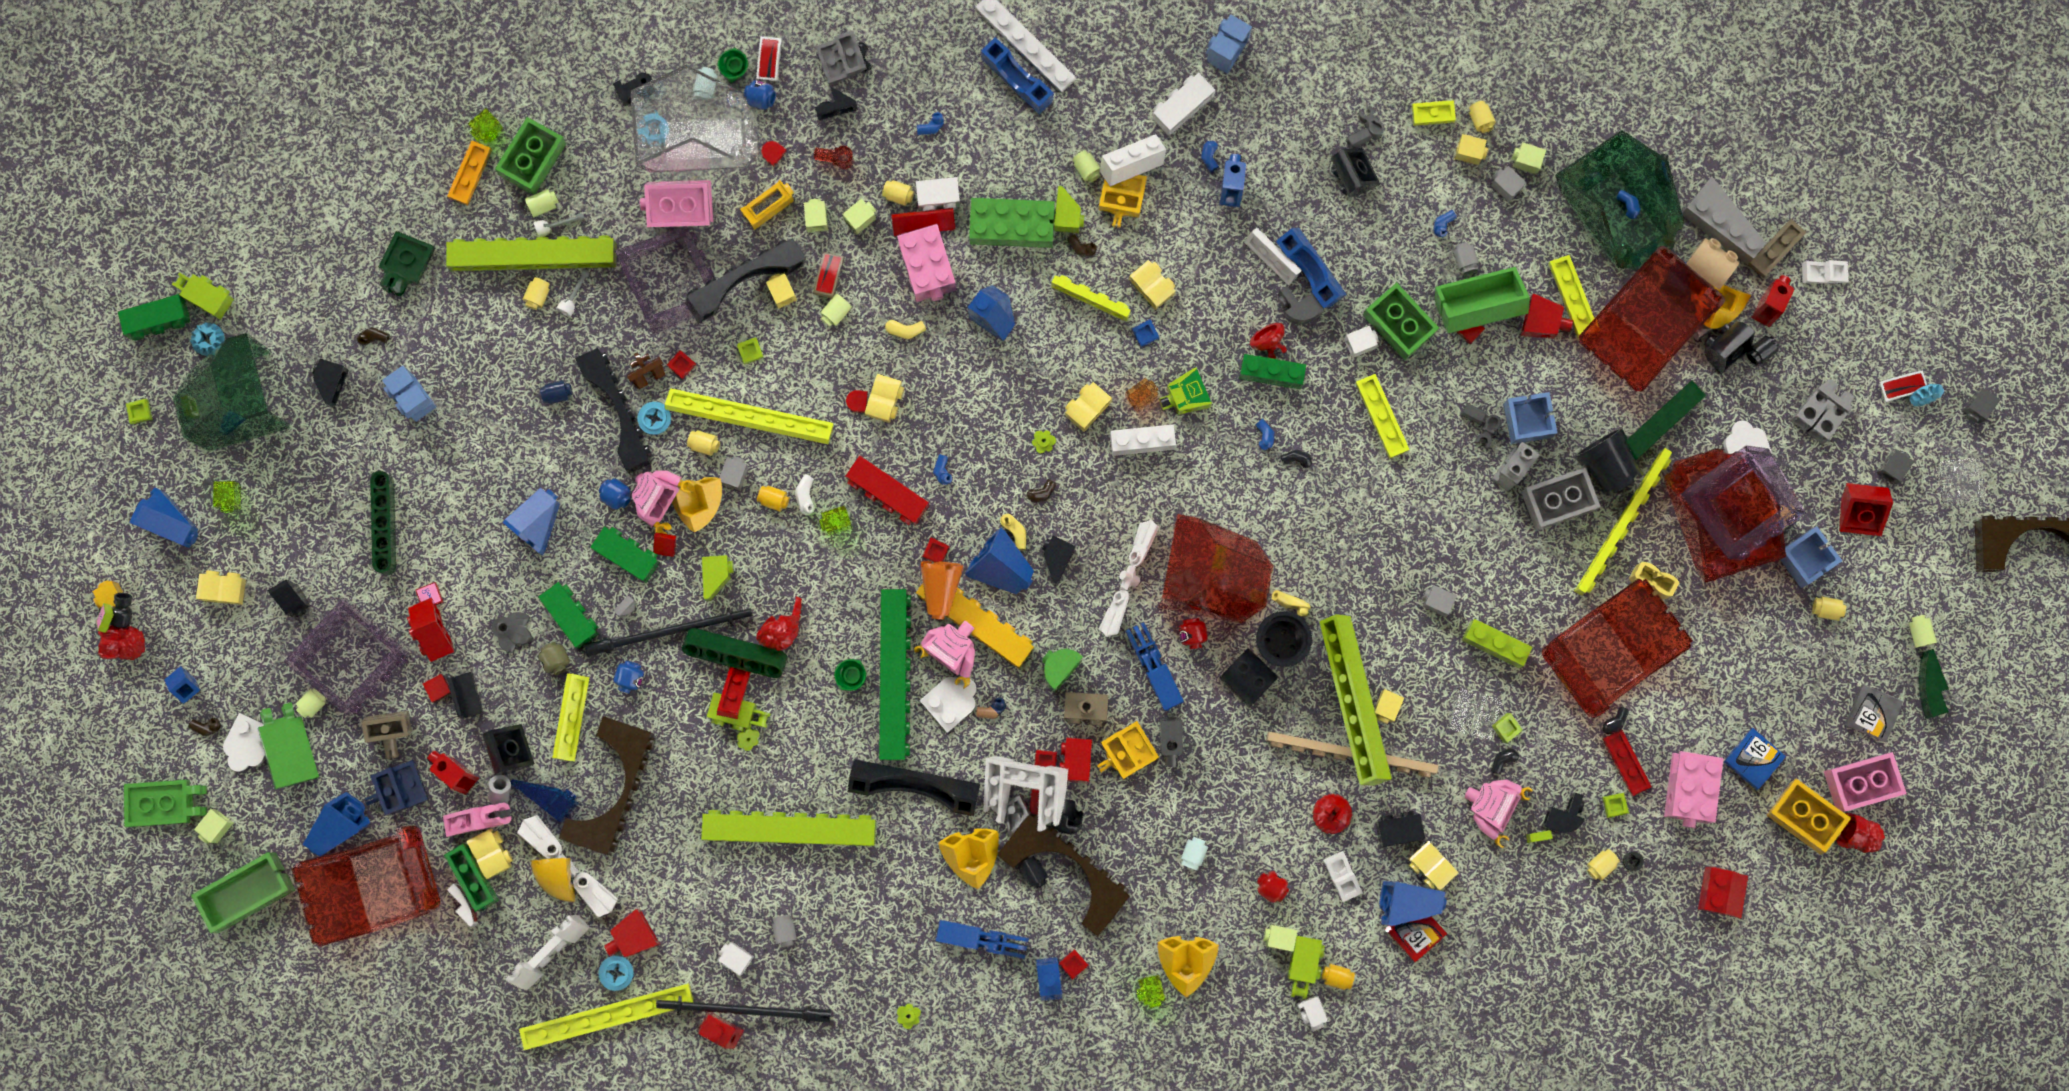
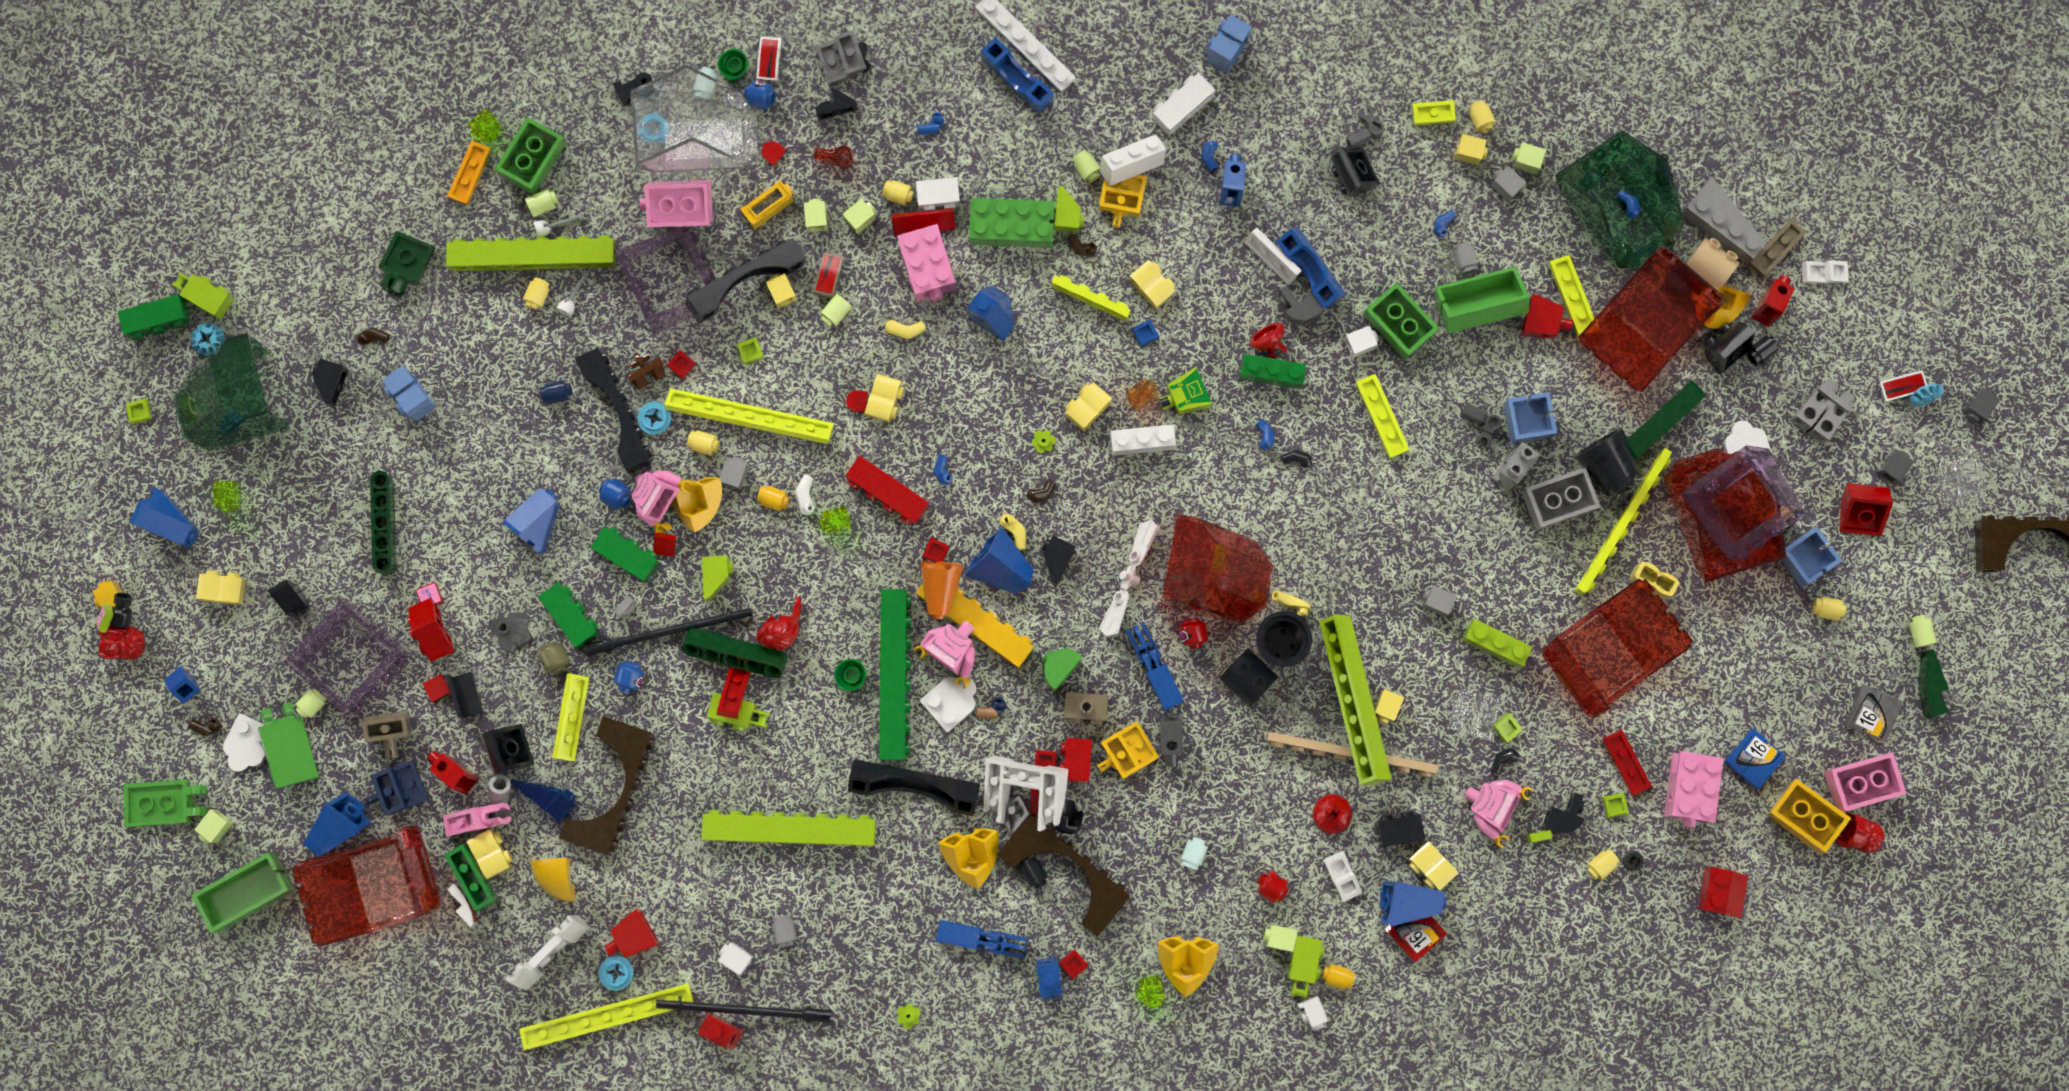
(593, 893): white piece -> none
(748, 739): lime plant -> none
(1471, 333): red tile -> none
(1616, 723): black arm -> none

